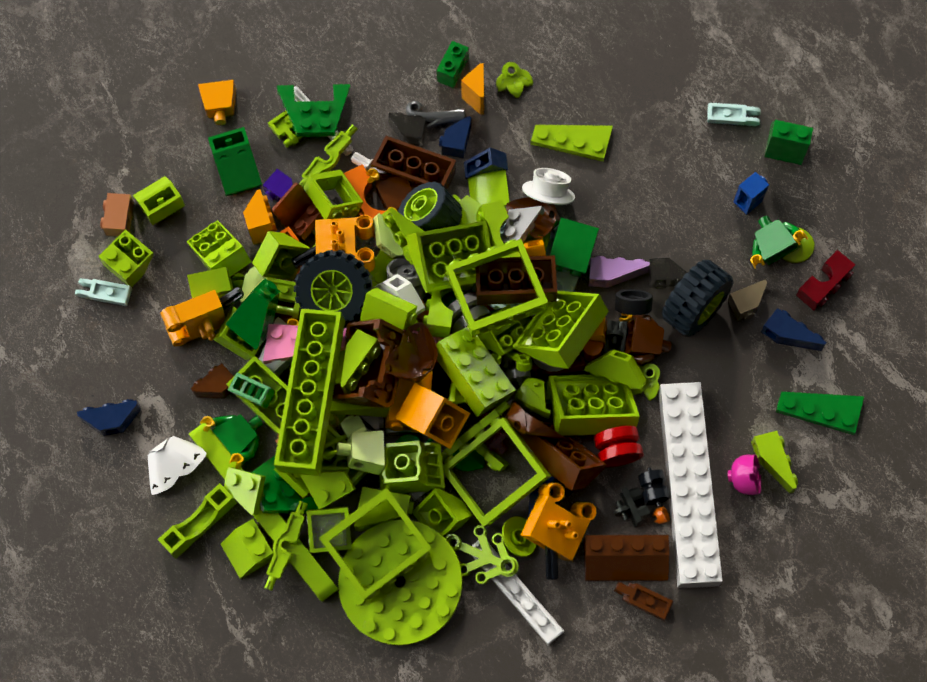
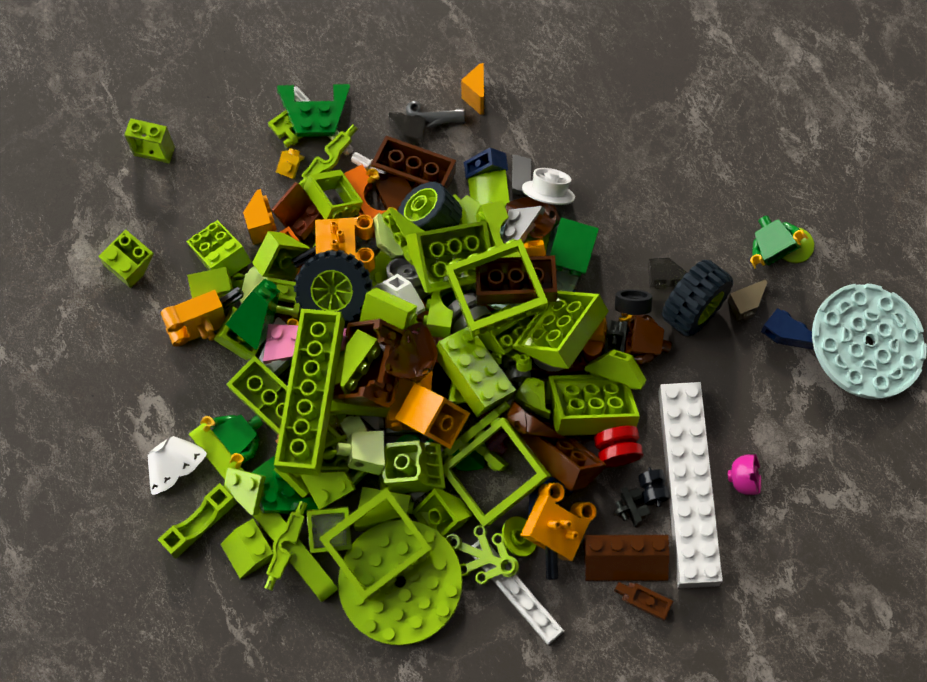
(105, 291): light aqua hinge -> none
(110, 417): dark blue slope -> none
(117, 214): nougat brick -> none
(156, 140): none -> lime window
(159, 200): lime slope -> none
(213, 384): reddish brown slope -> none
(218, 99): light orange torso -> none
(235, 161): green slope -> none
(263, 396): green slope -> none
(277, 185): dark purple slope -> none
(289, 163): none -> yellow bracket
(452, 64): green brick -> none
(456, 138): dark blue slope -> none
(513, 82): lime plate -> none
(520, 173): none -> light grey slope
(579, 140): lime wing -> none
(610, 272): lavender slope -> none
(652, 386): lime plate -> none
(661, 515): orange hinge -> none
(732, 114): light aqua hinge -> none
(751, 192): blue brick -> none
(772, 457): lime slope -> none
(788, 142): green slope -> none
(815, 293): dark red arch -> none
(827, 410): green wing -> none
(862, 368): none -> light aqua plate

